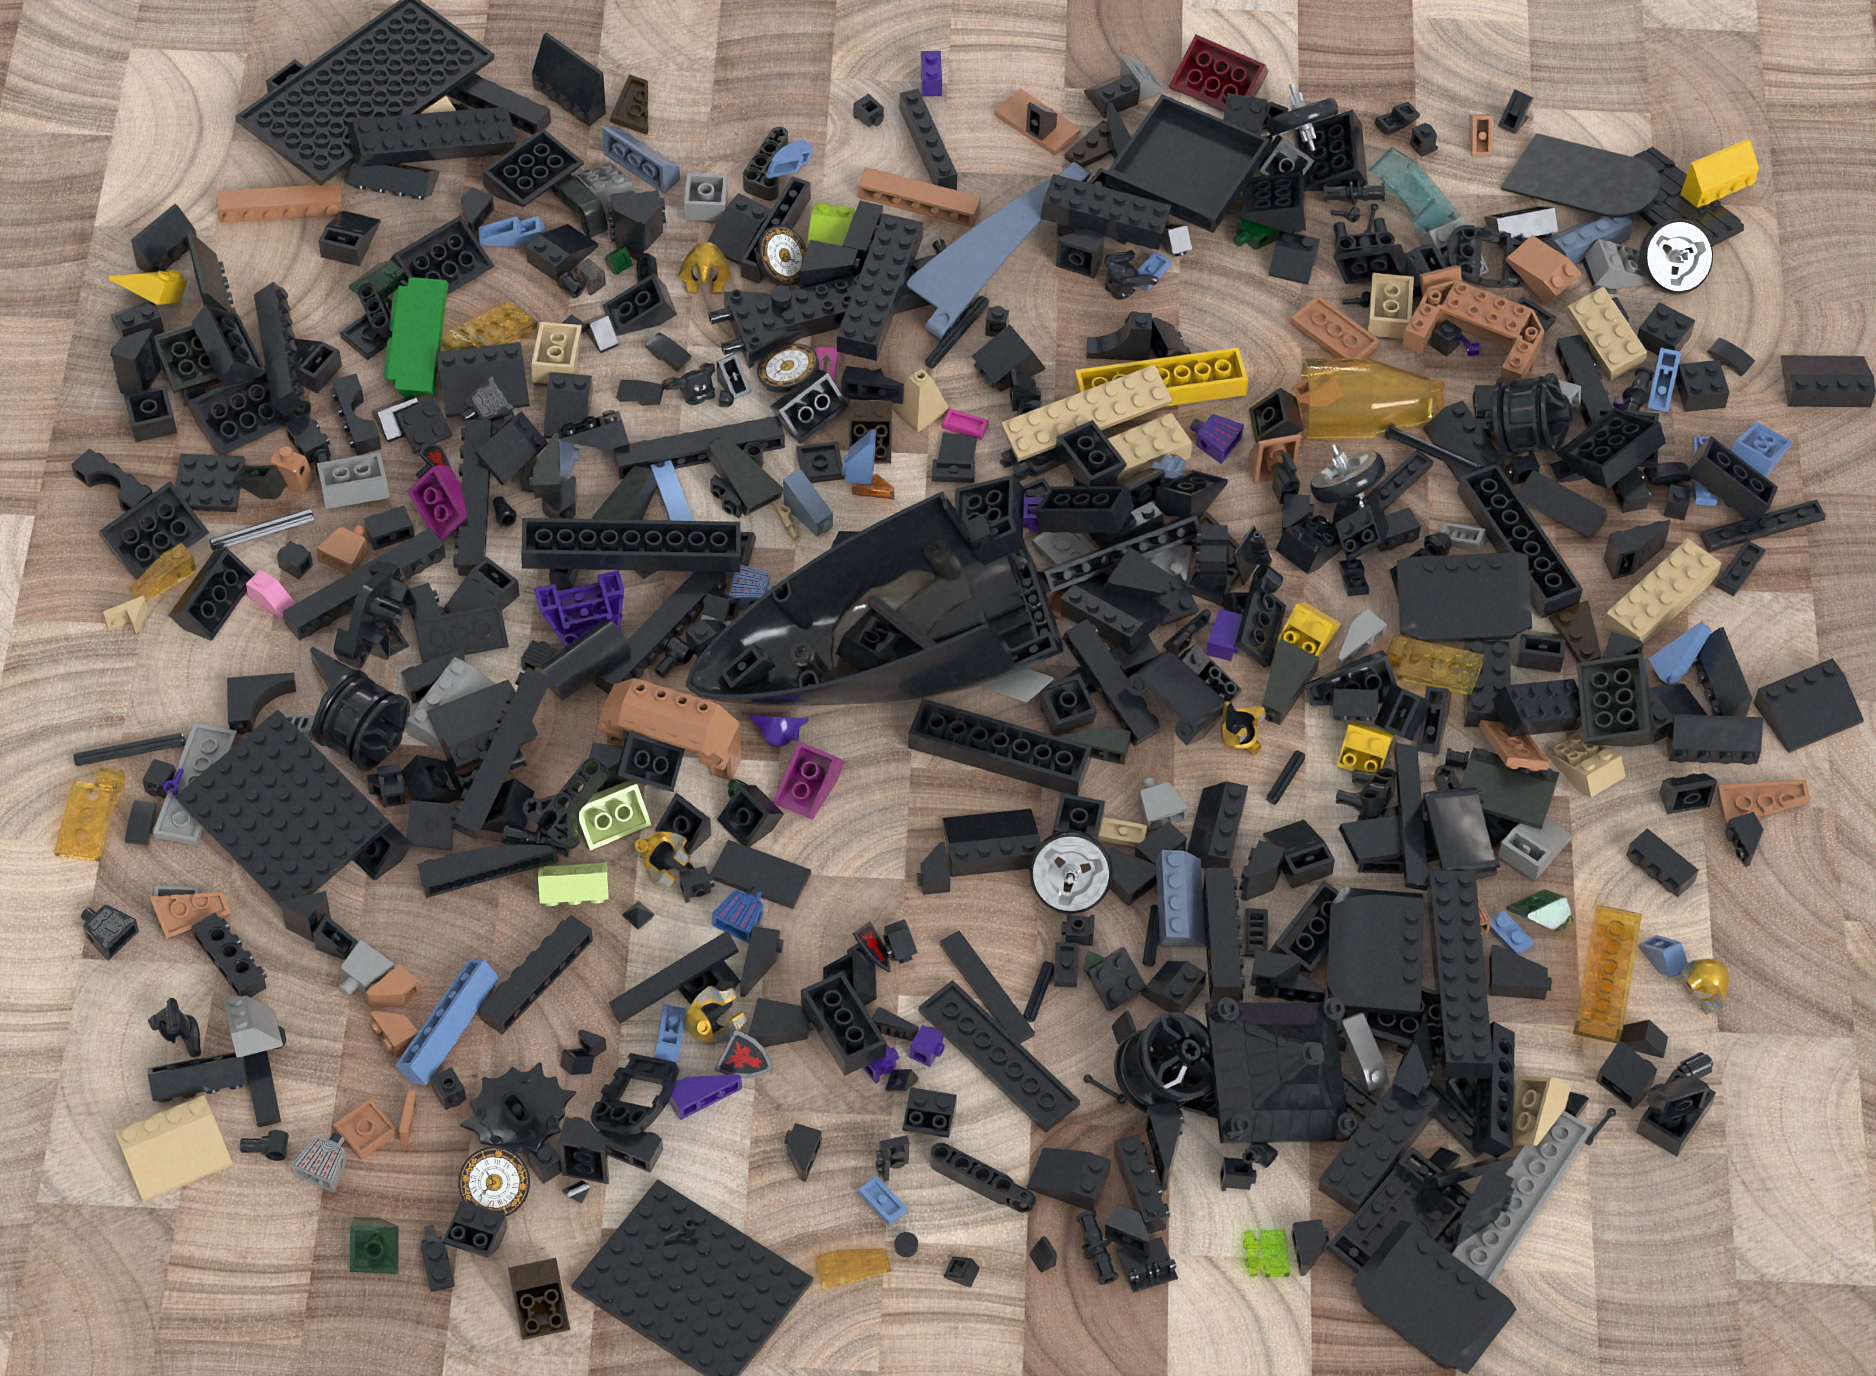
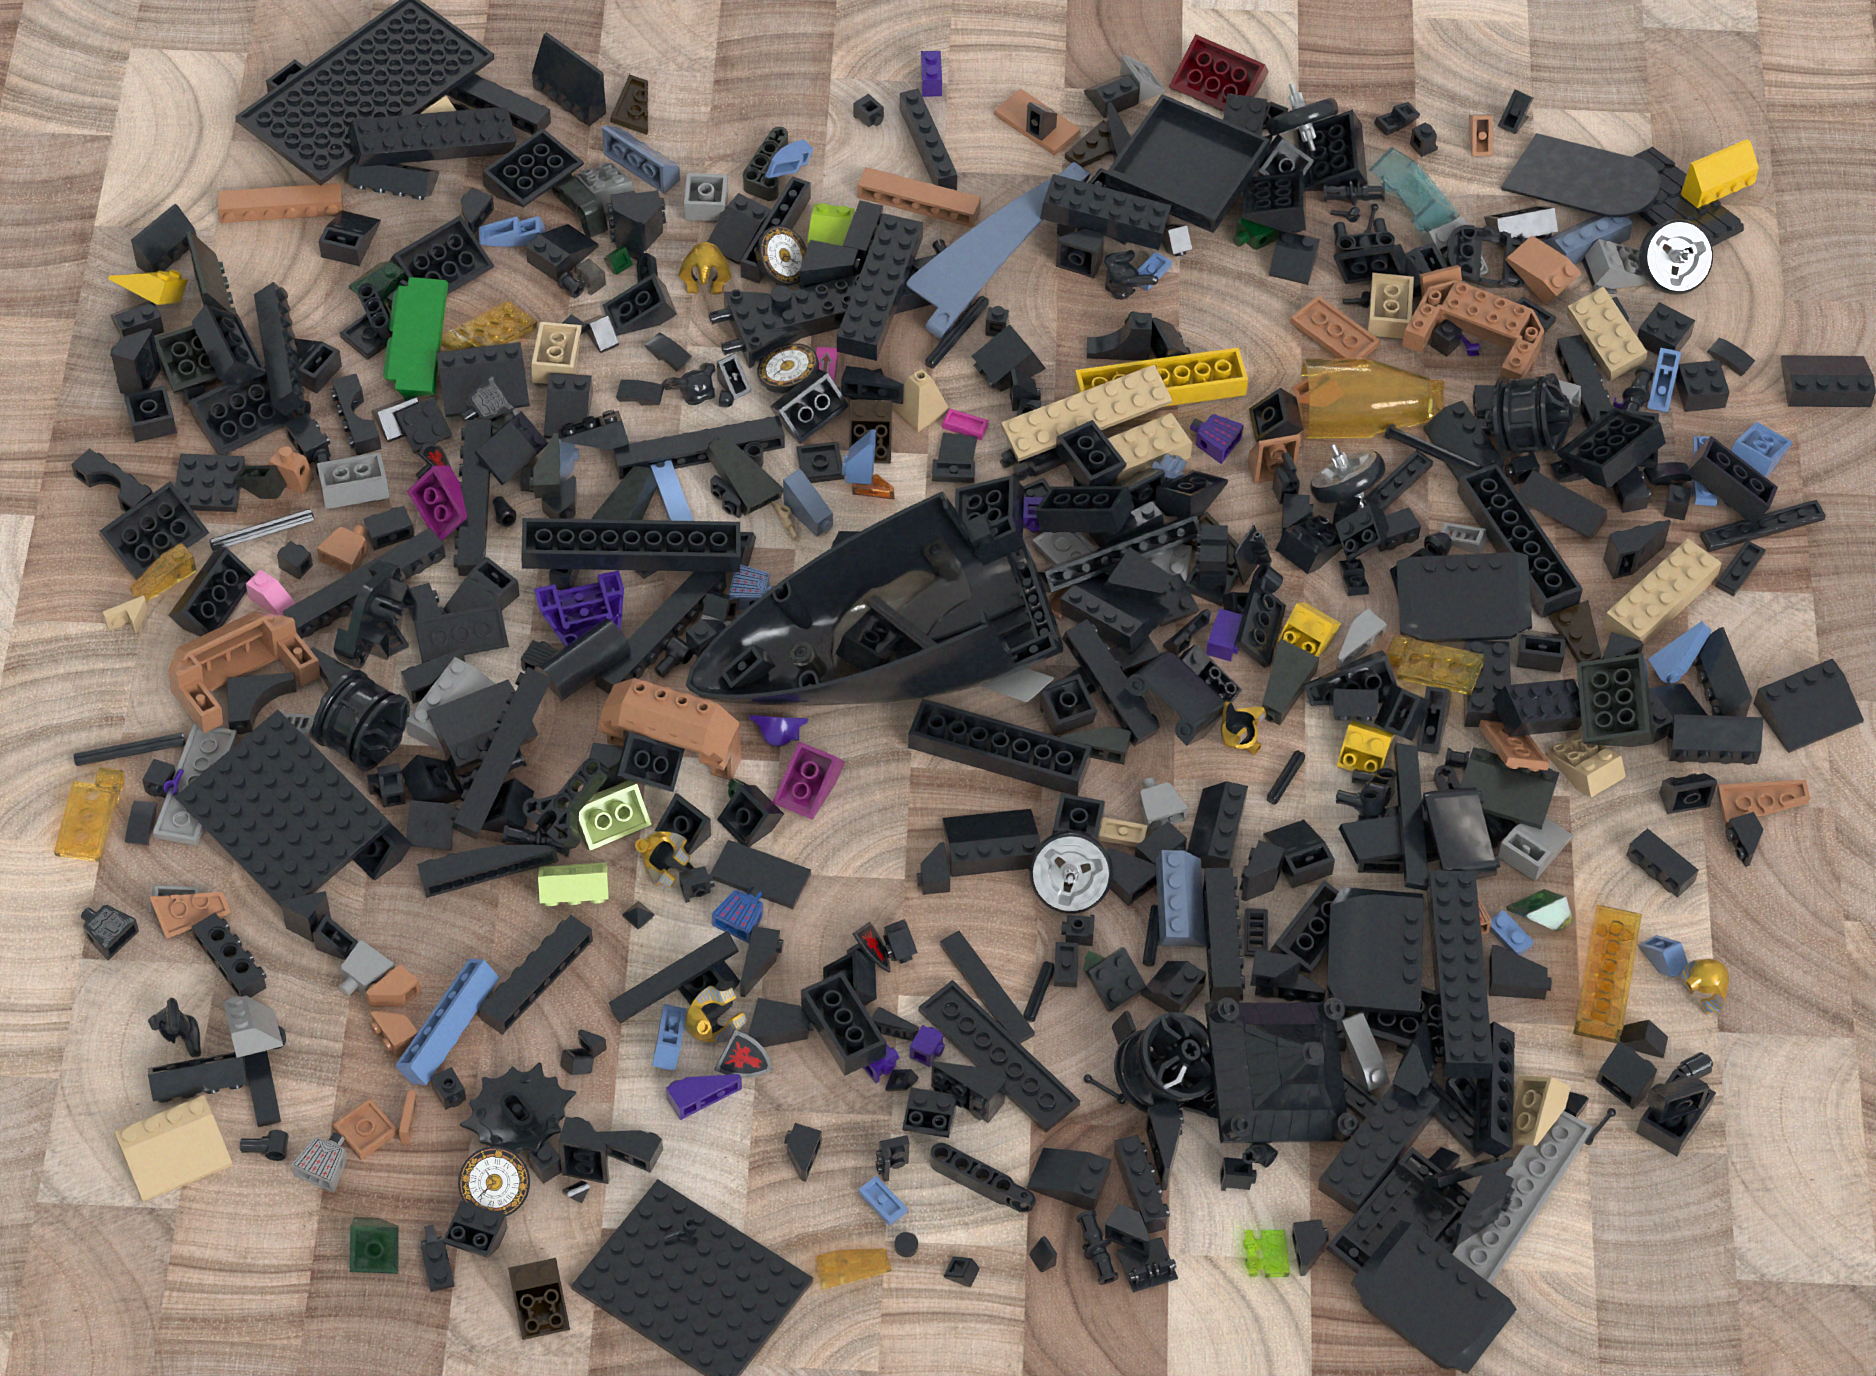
(235, 652): none -> nougat wedge
(627, 1118): black slope -> none
(975, 1088): none -> black slope

